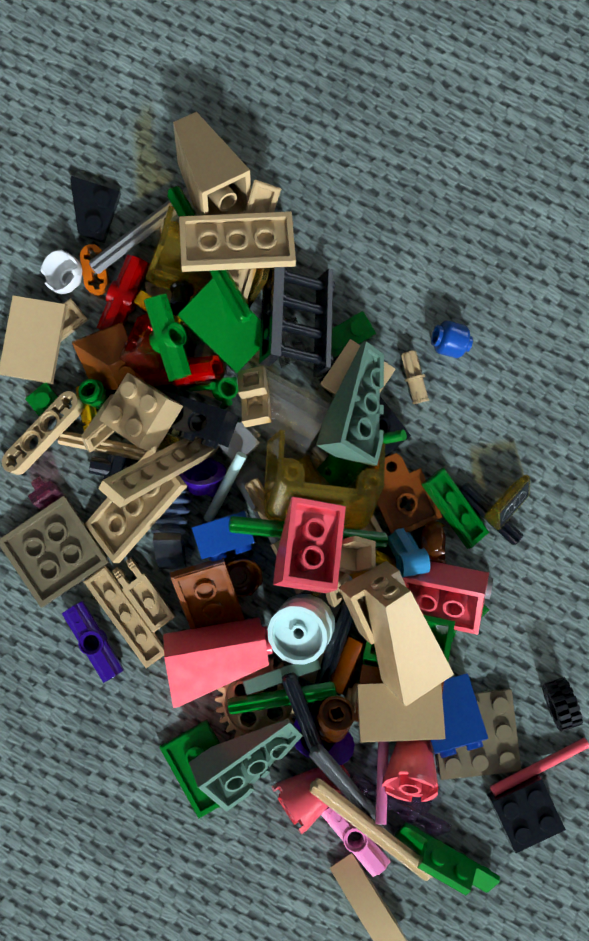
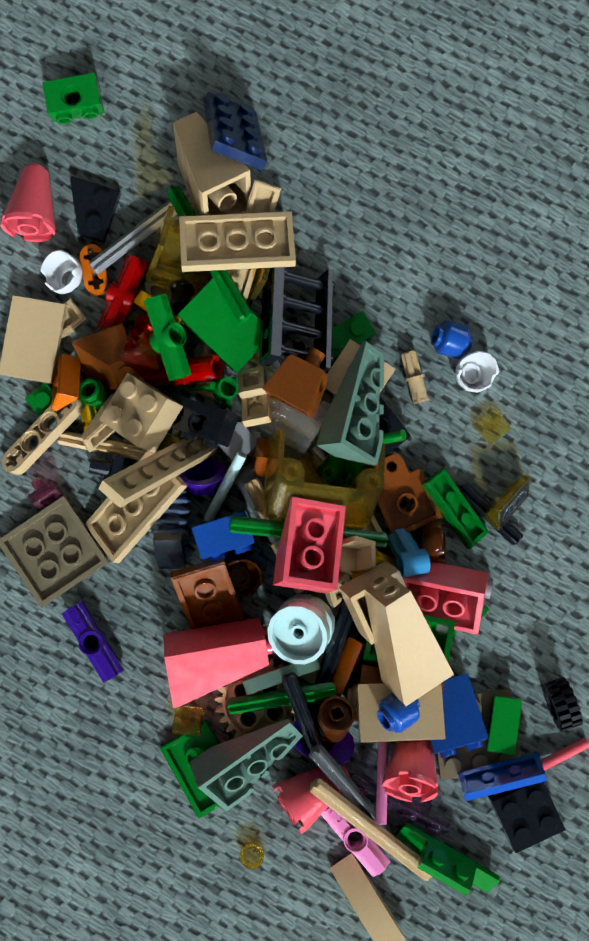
(31, 206): none -> coral cone
(61, 91): none -> green brick
(66, 381): none -> orange slope
(125, 616): tan tile -> none
(145, 597): tan hinge -> none
(188, 720): none -> clear yellow tile
(234, 130): none -> dark blue plate
(244, 851): none -> clear yellow bush
(260, 456): none -> dark orange tile
(299, 383): none -> dark orange torso
(395, 715): none -> blue head
(477, 361): none -> white hair
(492, 426): none -> clear yellow tile
(502, 776): none -> blue plate
(504, 724): none -> green tile

